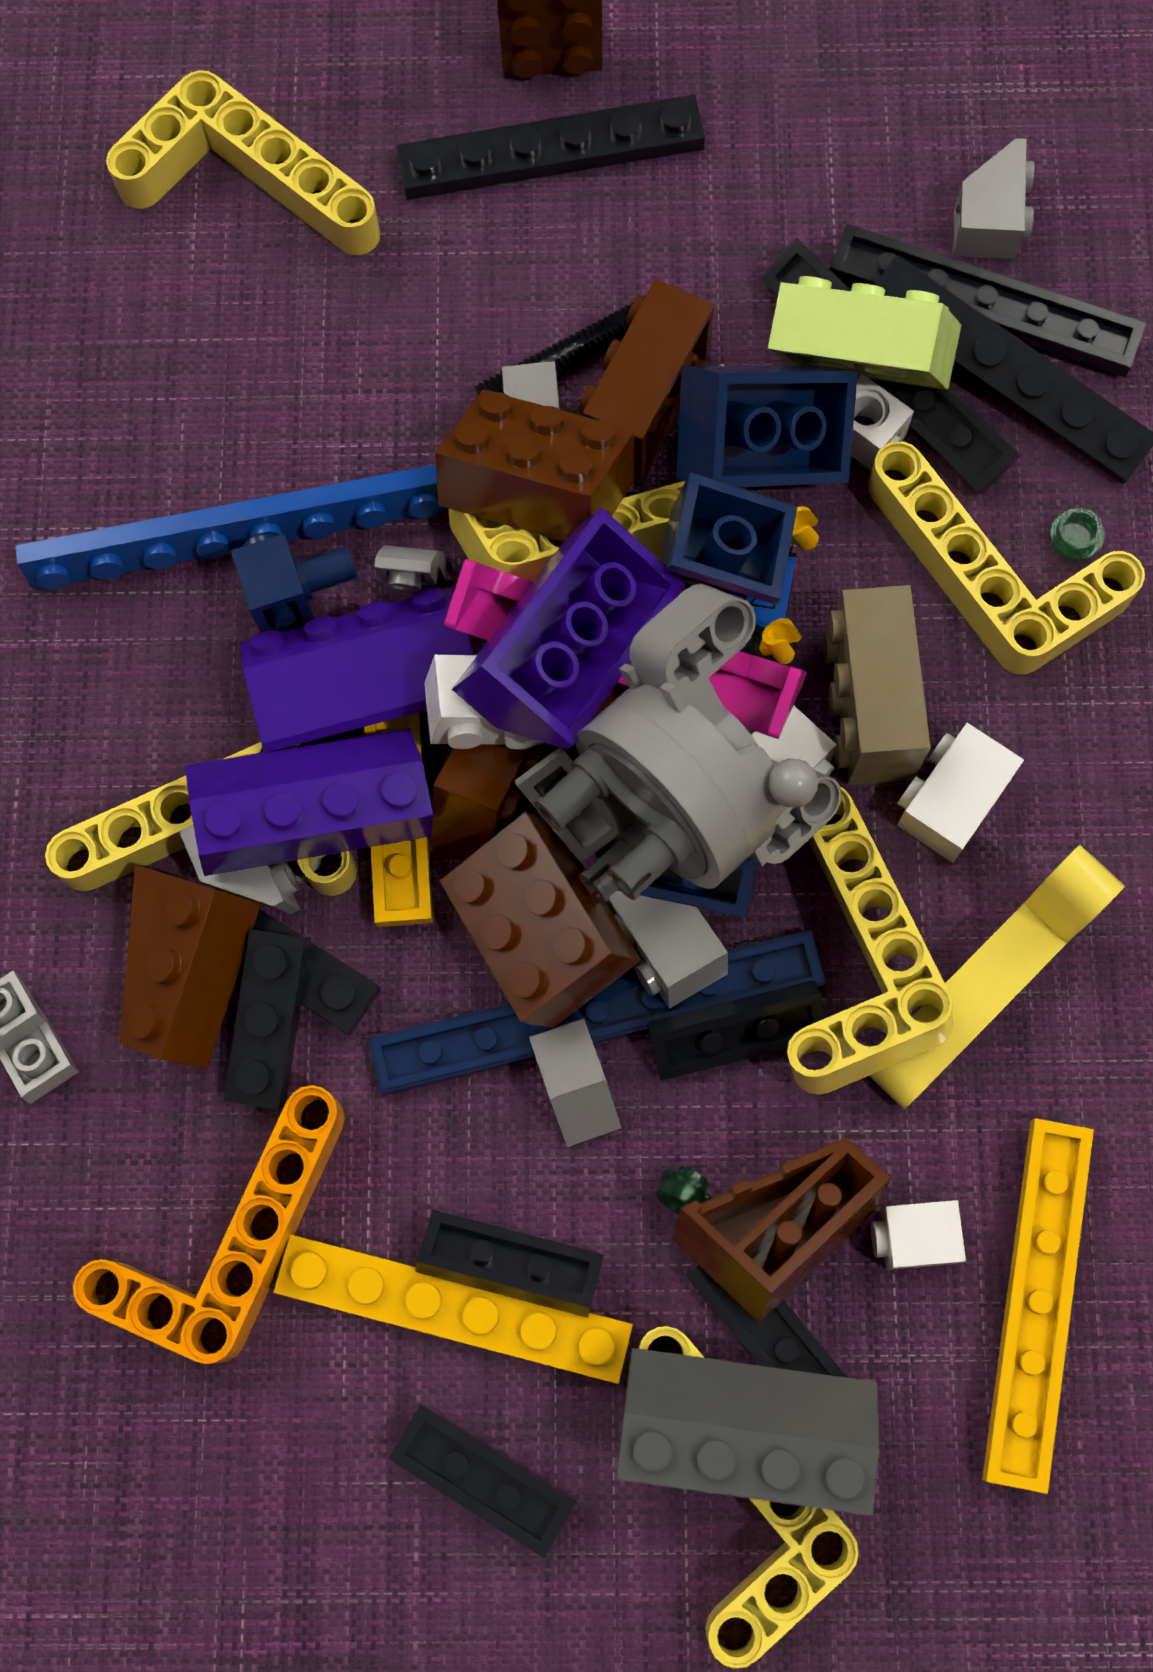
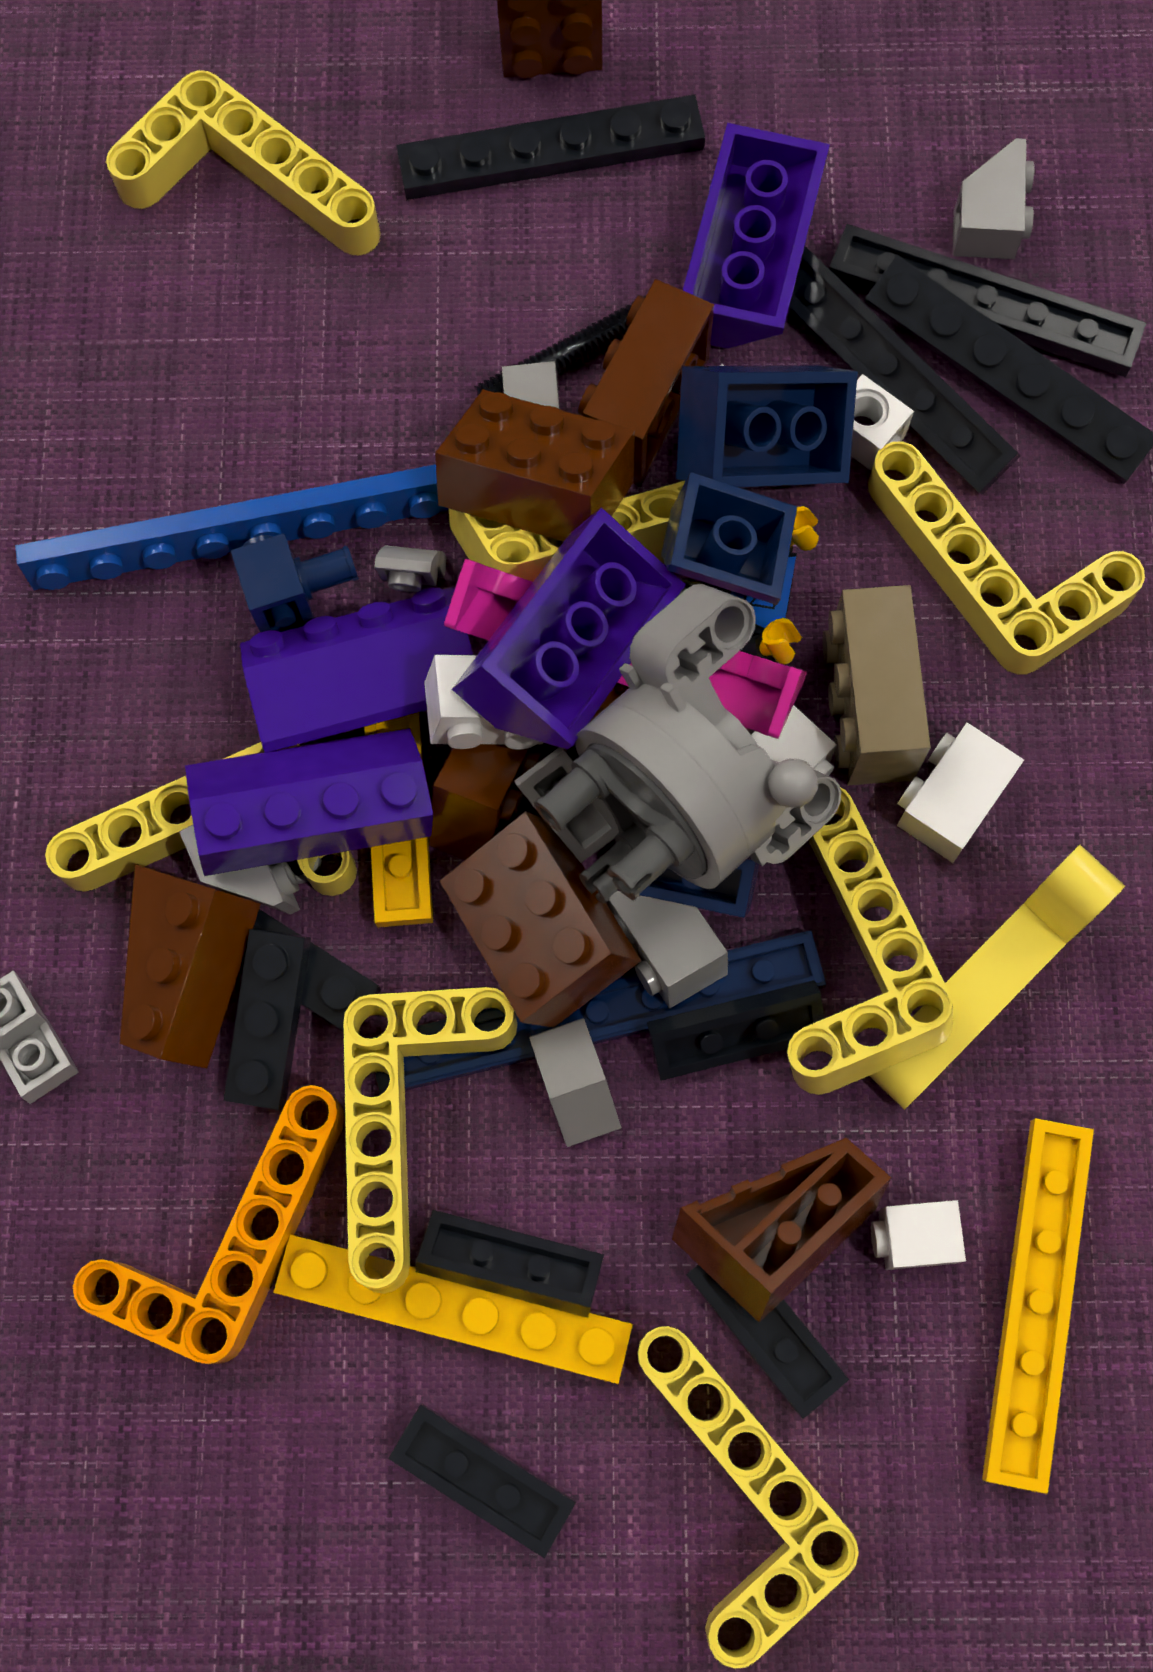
(388, 1111): none -> light yellow beam
(682, 1188): clear green plate -> none
(750, 1432): dark grey slope -> none
(755, 231): none -> dark purple slope
(866, 332): yellowish green brick -> none
(1077, 534): clear green plate -> none

